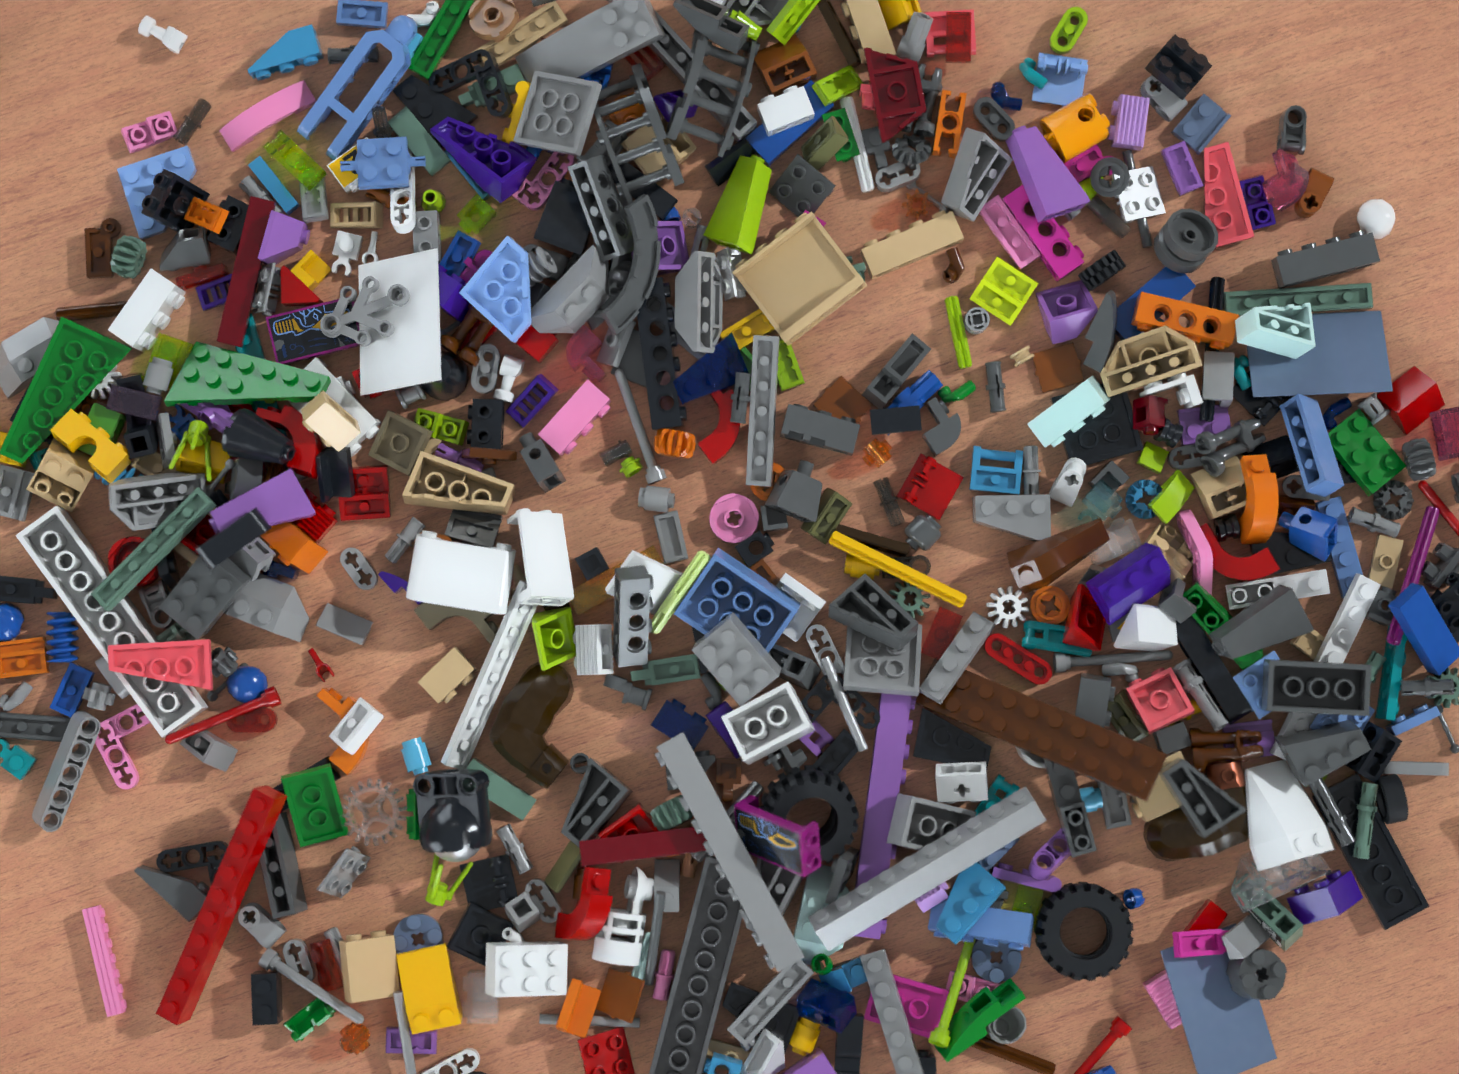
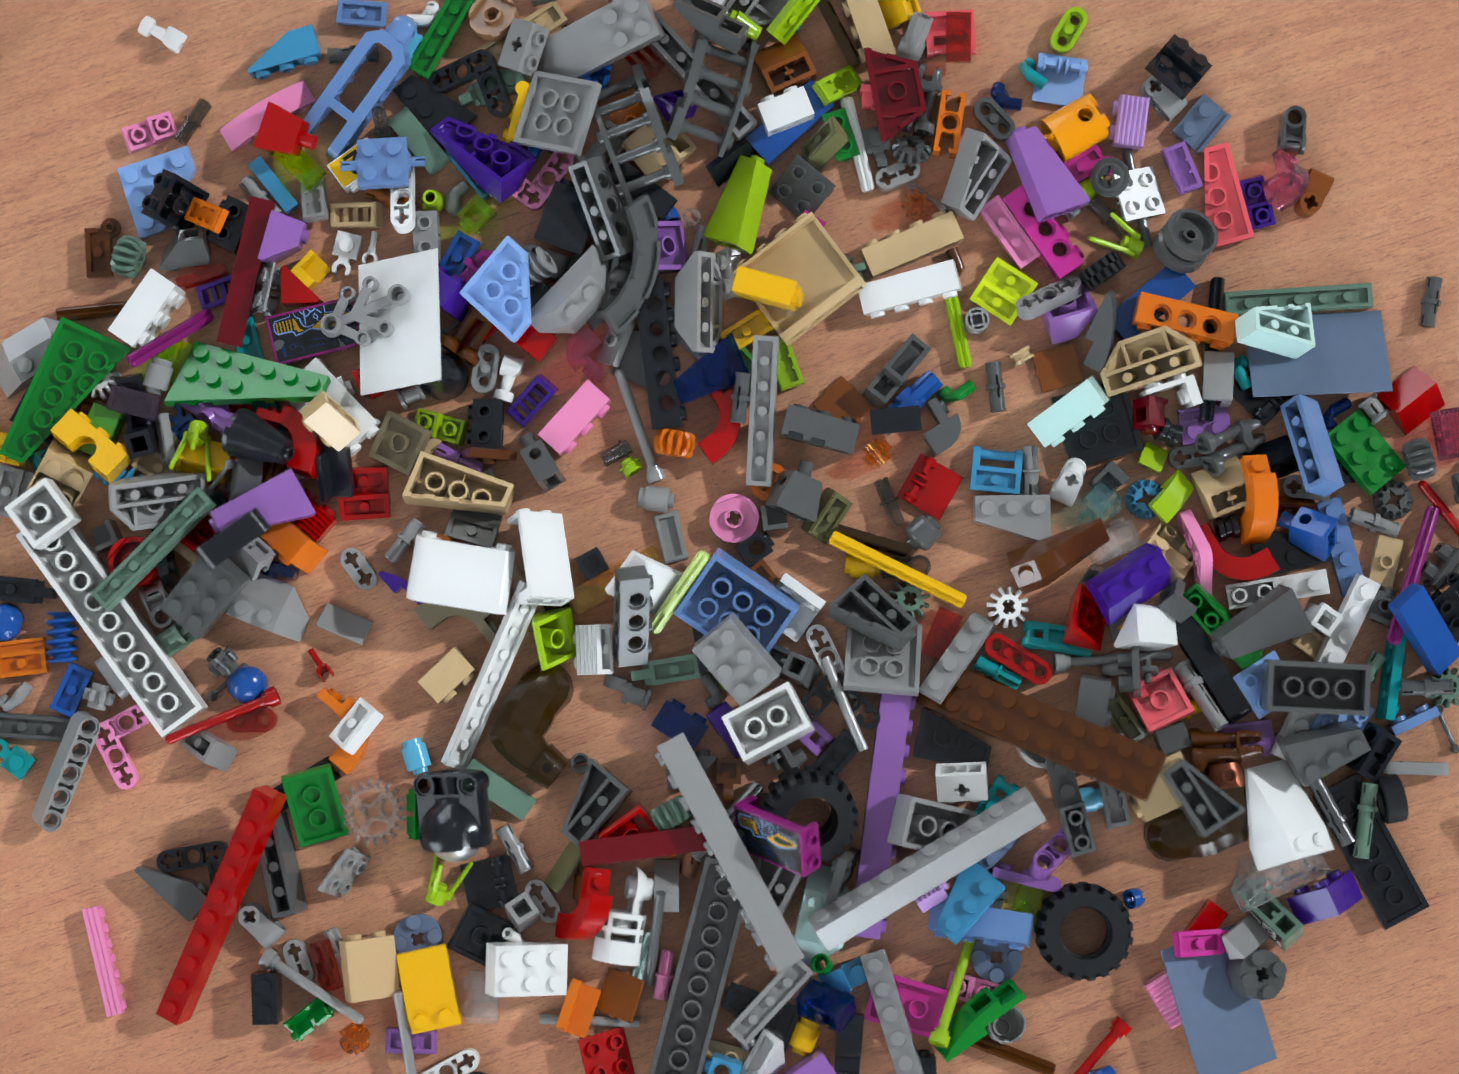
(43, 513): none -> white brick
(106, 535): none -> dark grey panel
(170, 338): none -> magenta axle
(173, 661): coral wing -> none
(284, 132): none -> red torso
(453, 198): none -> light grey arm
(523, 47): none -> light grey brick
(768, 289): none -> yellow brick
(909, 288): none -> white brick
(997, 672): none -> teal axle
(1035, 304): none -> light grey beam
(1061, 602): orange gear -> none
(1129, 245): none -> lime plant
(1132, 682): none -> dark grey hips
(1323, 617): none -> white brick
(1325, 260): dark grey brick -> none
(1376, 217): white hair -> none
(1430, 302): none -> dark grey pin

